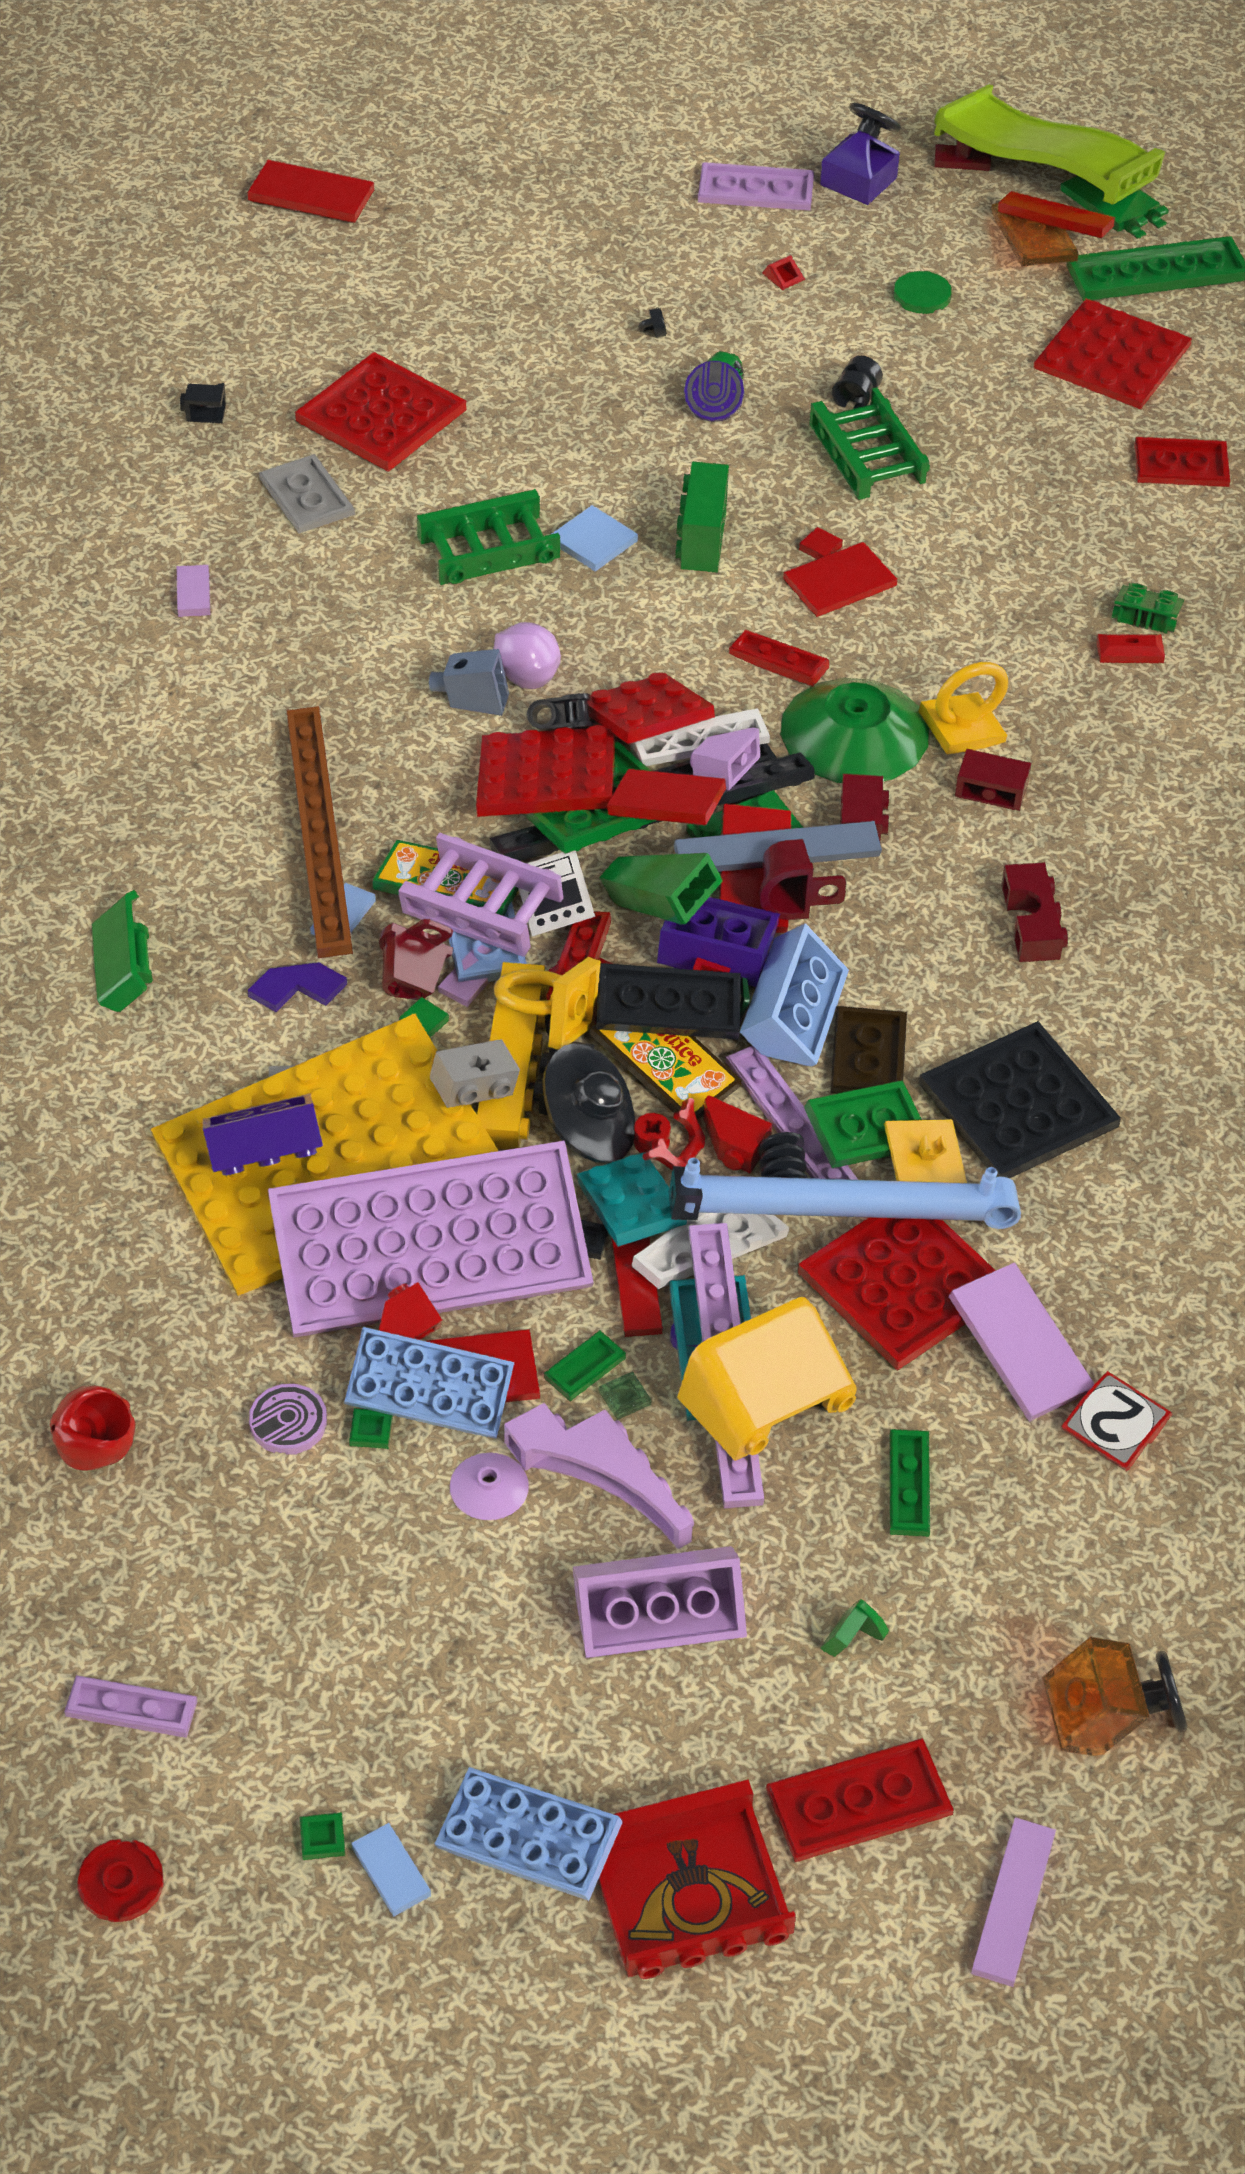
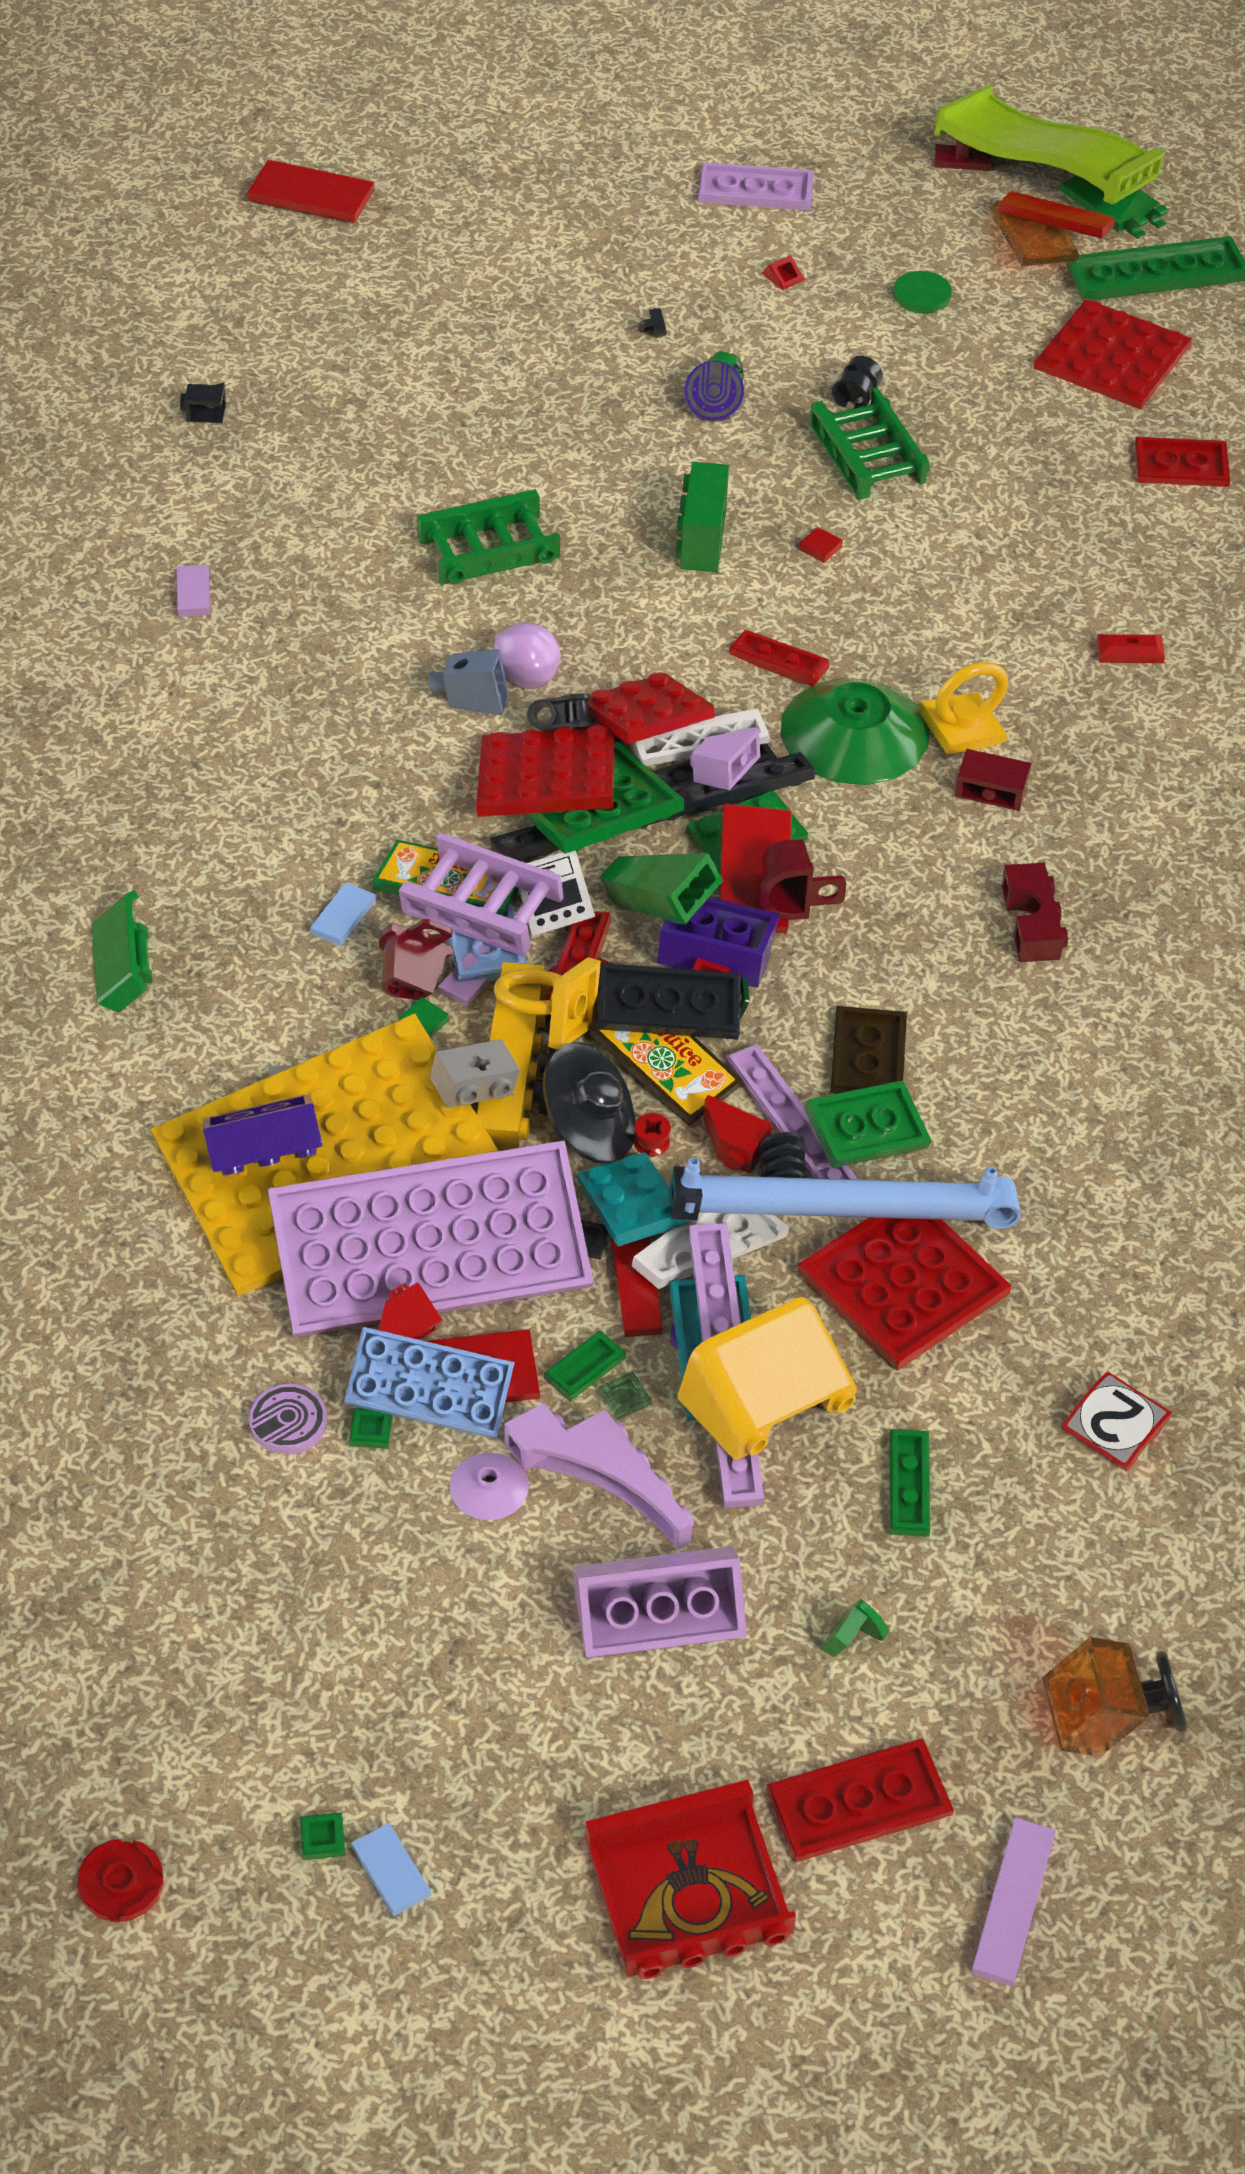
(92, 1428): red piece -> none
(131, 1706): lavender tile -> none
(281, 983): dark purple tile -> none
(306, 493): light grey tile -> none
(319, 833): dark orange plate -> none
(381, 411): red plate -> none
(529, 1833): light blue tile -> none
(595, 538): light blue tile -> none
(666, 796): red tile -> none
(695, 1142): red helmet -> none
(795, 998): light blue slope -> none
(821, 842): sand blue tile -> none
(840, 579): red tile -> none
(861, 163): dark purple piece -> none
(864, 801): dark red brick -> none
(925, 1151): yellow piece -> none
(1019, 1101): black plate -> none
(1021, 1341): lavender tile -> none
(1136, 596): green hinge -> none

